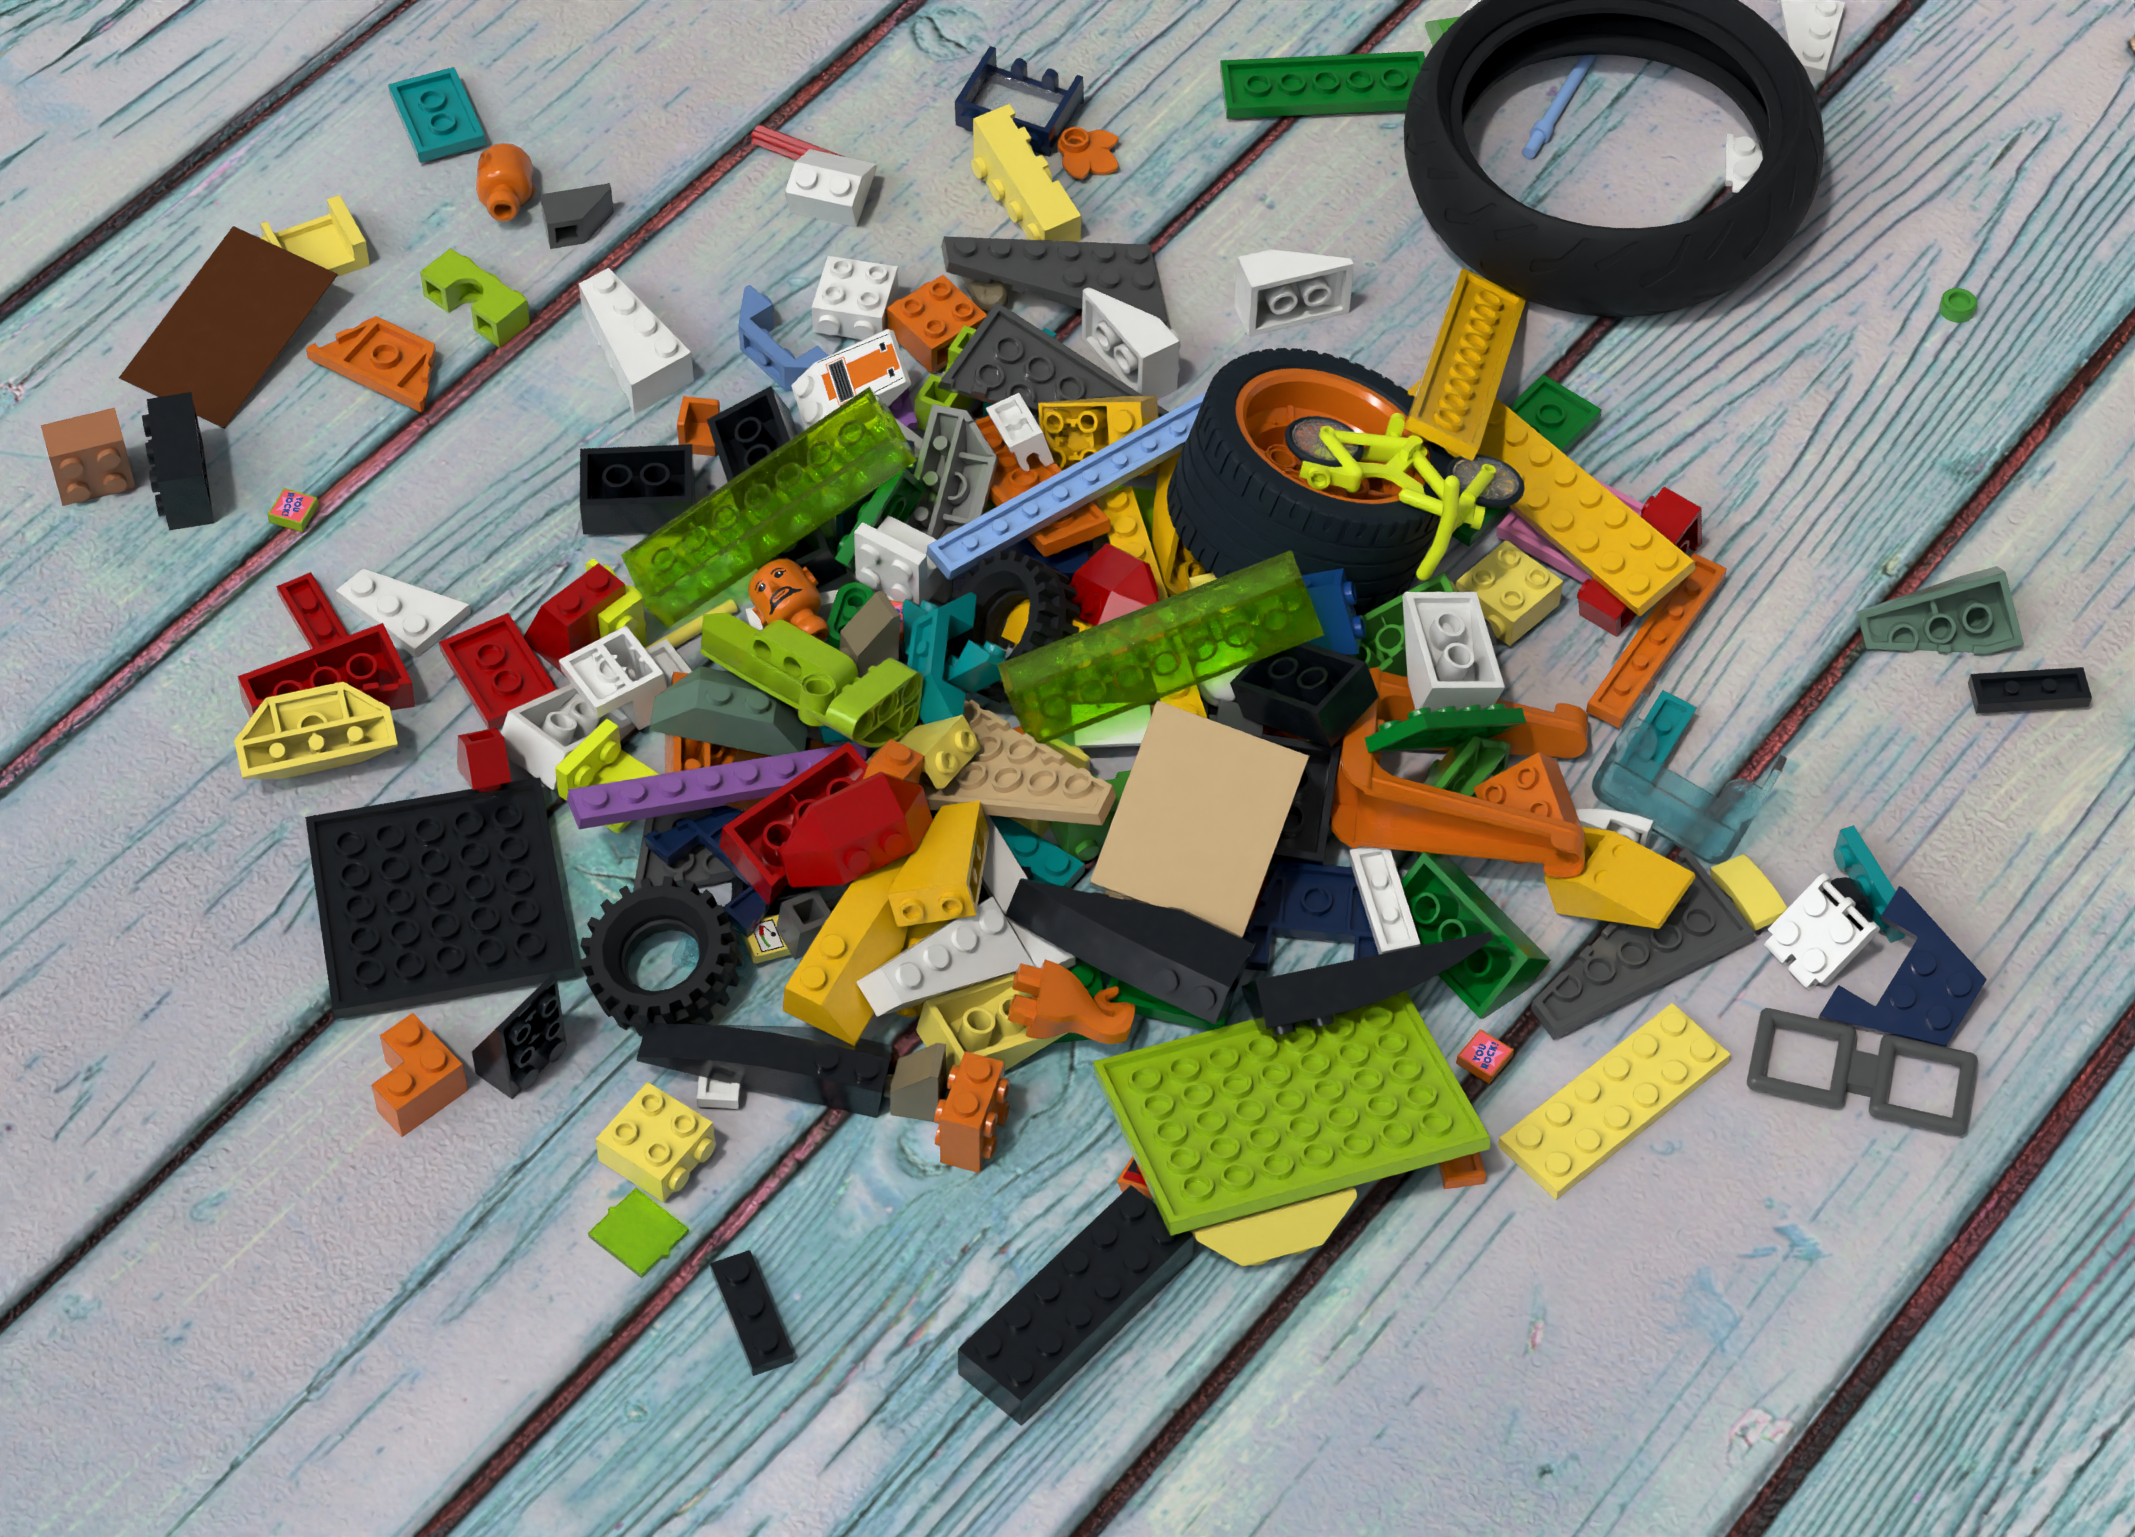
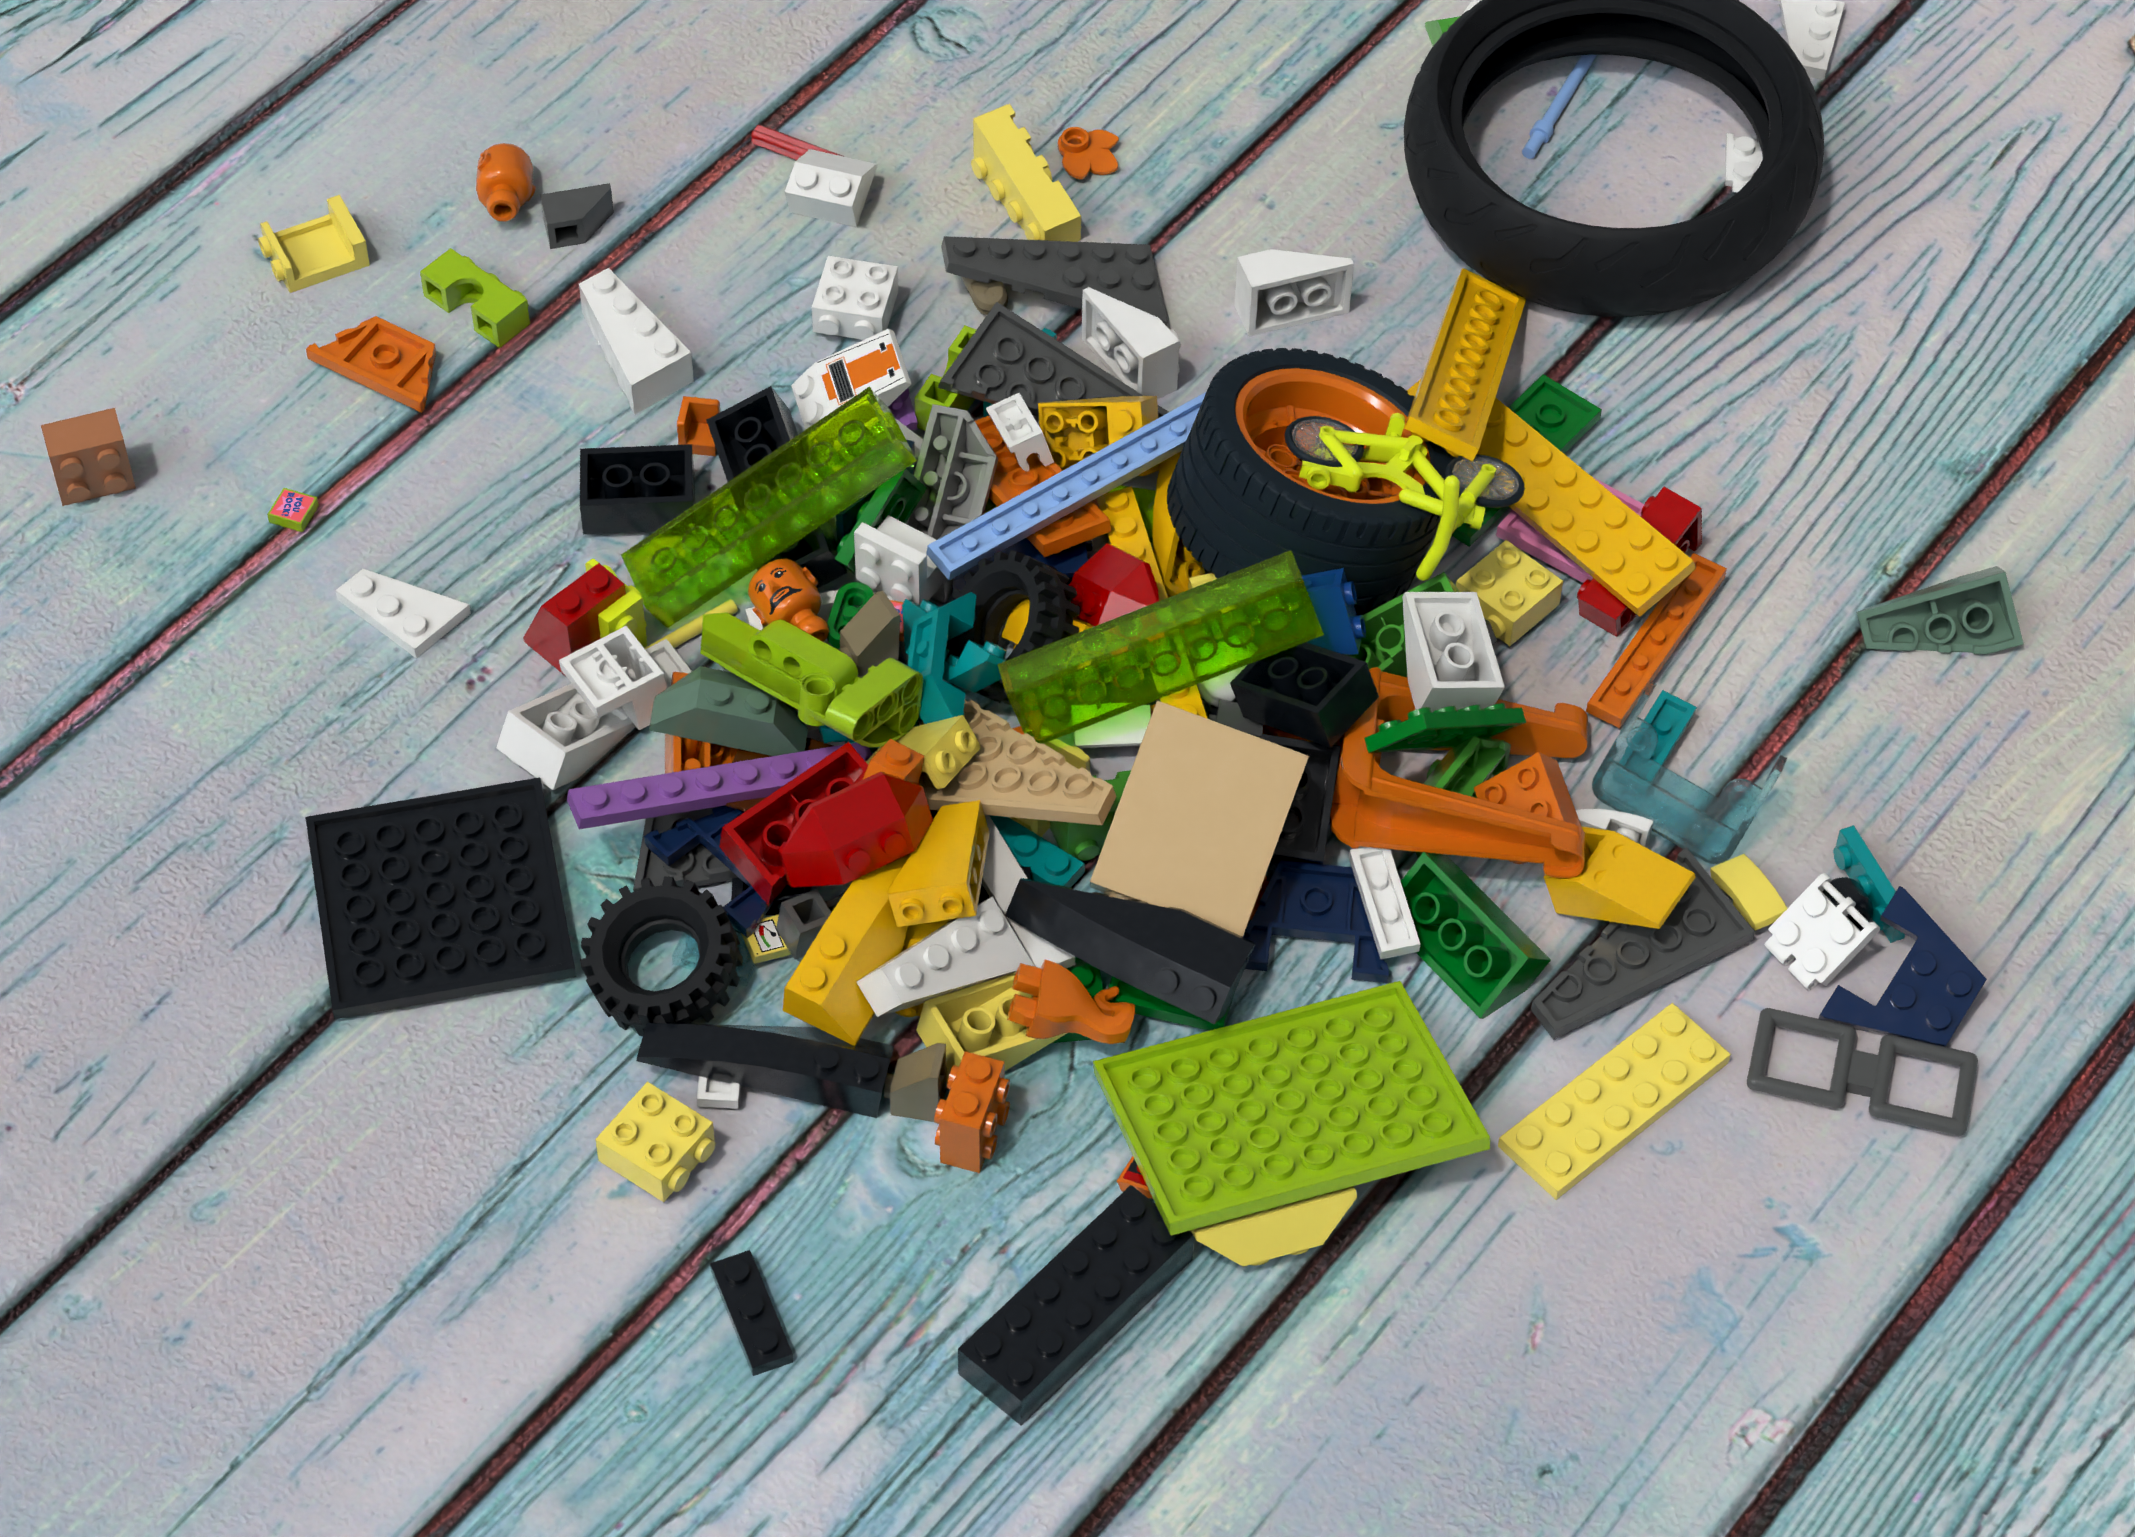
(178, 461): black brick -> none
(229, 325): reddish brown piece -> none
(311, 611): red tile -> none
(313, 732): light yellow wedge -> none
(360, 659): red wedge -> none
(421, 1079): orange brick -> none
(437, 114): teal plate -> none
(483, 759): red slope -> none
(496, 668): red plate -> none
(523, 1042): black slope -> none
(597, 762): neon yellow bracket -> none
(638, 1232): clear neon green piece -> none
(759, 346): medium blue slope -> none
(931, 320): orange brick -> none
(1038, 105): dark blue window -> none
(1319, 84): green plate -> none
(1348, 985): black wedge -> none
(1462, 1171): orange tile -> none
(1484, 1056): tile -> none
(1958, 305): bright green tile -> none
(2029, 690): black plate -> none

